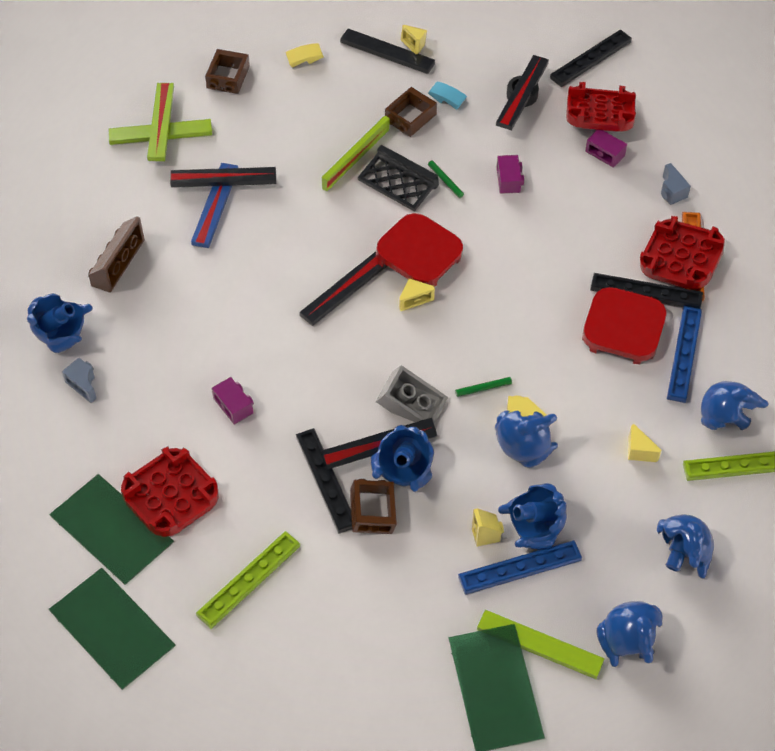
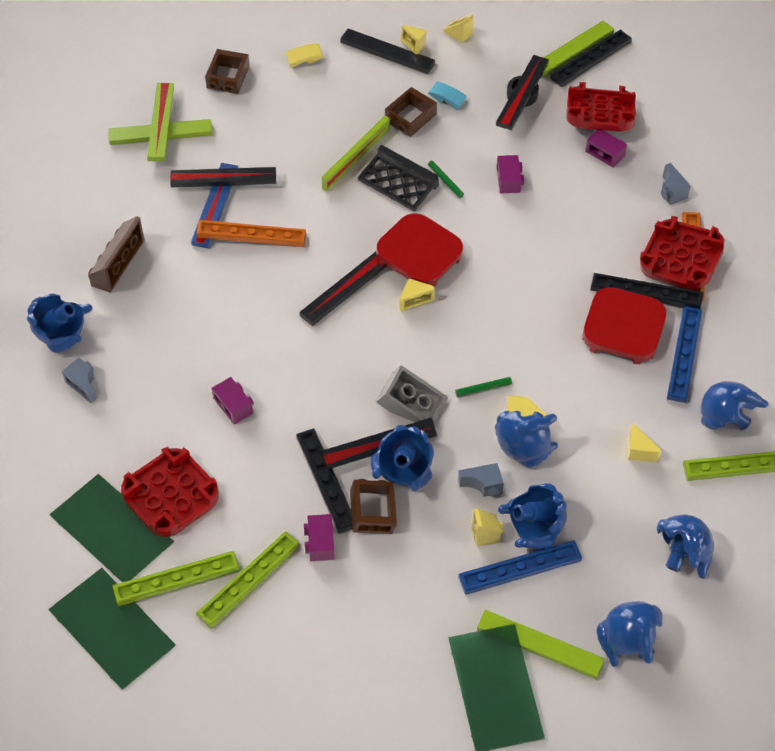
(175, 578): none -> lime tile
(251, 233): none -> orange tile
(320, 535): none -> magenta brick
(461, 28): none -> light yellow slope
(482, 478): none -> sand blue arch
(577, 46): none -> lime tile

